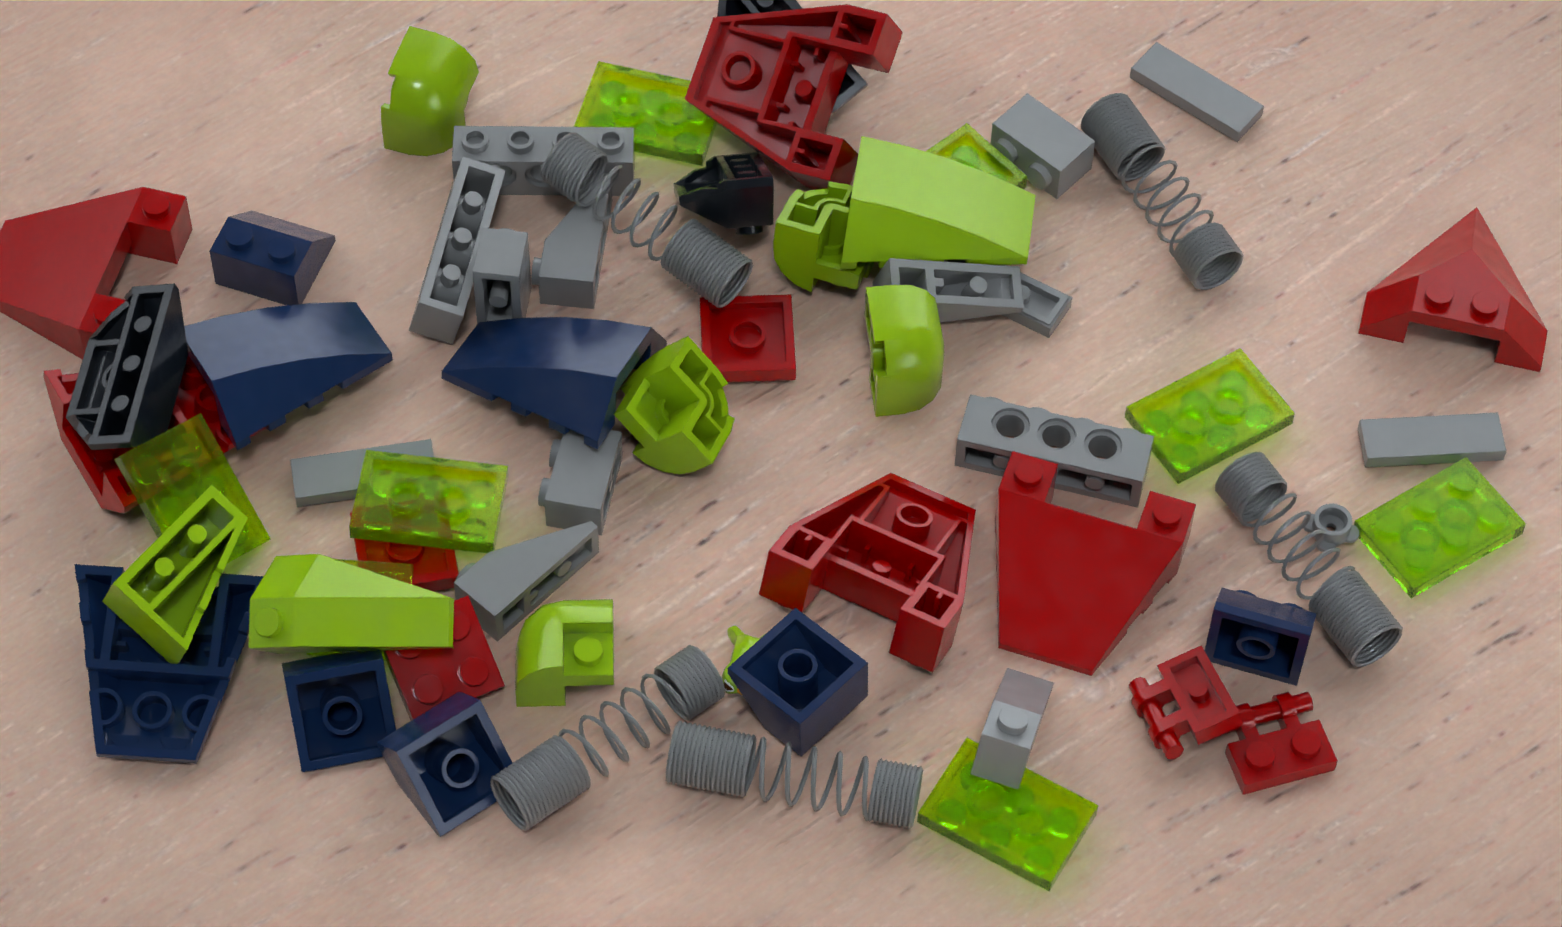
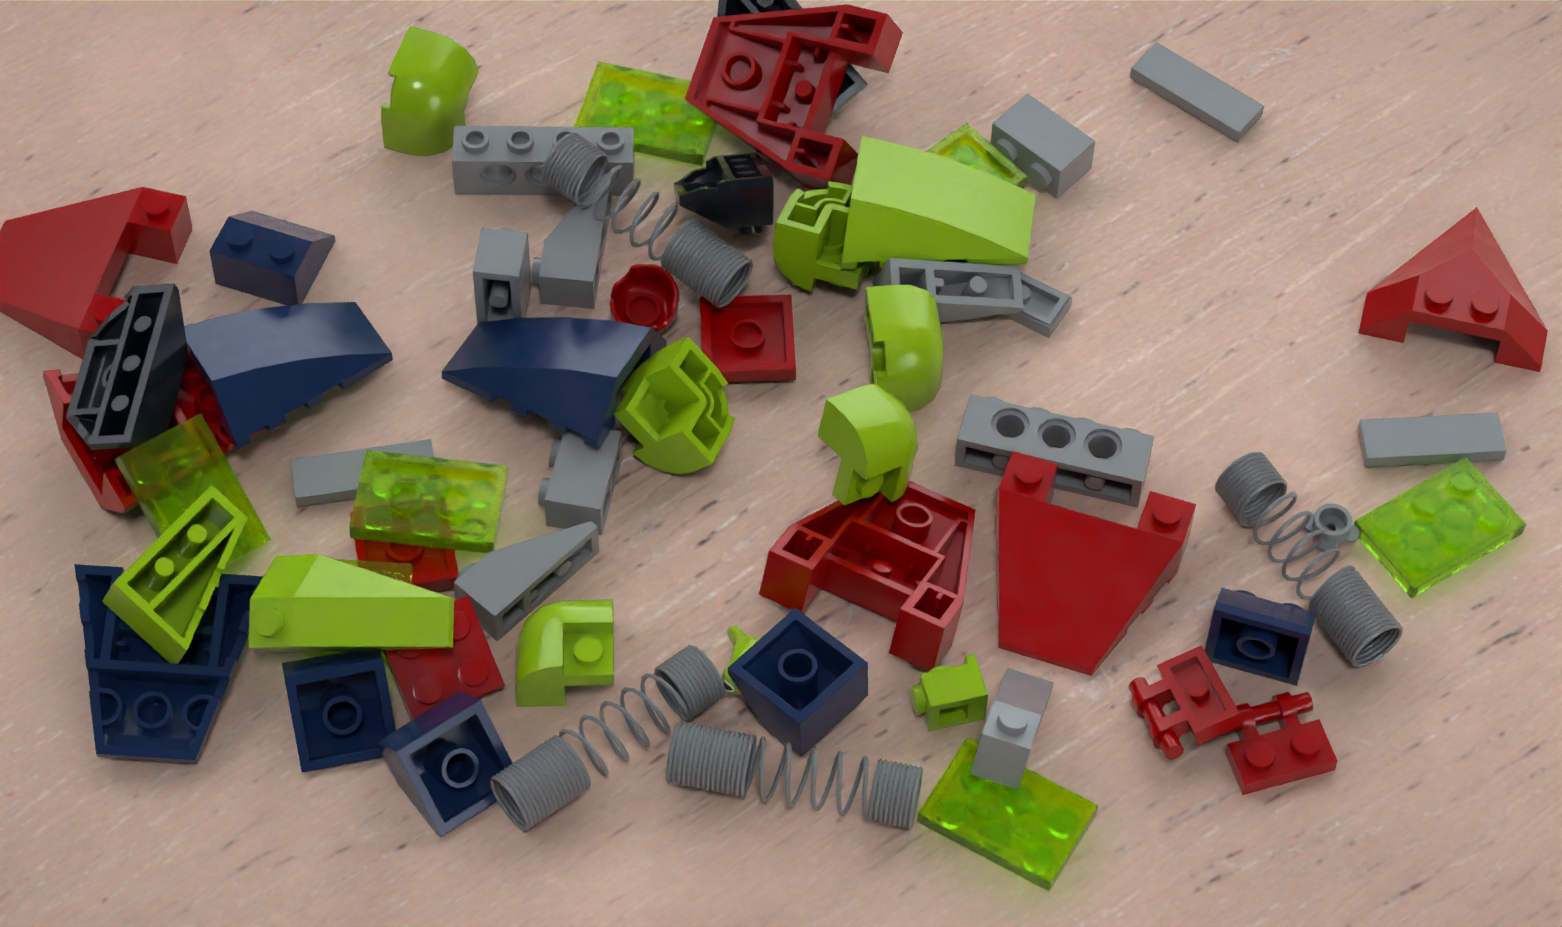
(452, 260): light grey brick -> none
(645, 297): none -> red hair
(874, 442): none -> lime brick
(951, 695): none -> lime brick
(1134, 152): light grey piece -> none
(1210, 415): clear neon green plate -> none

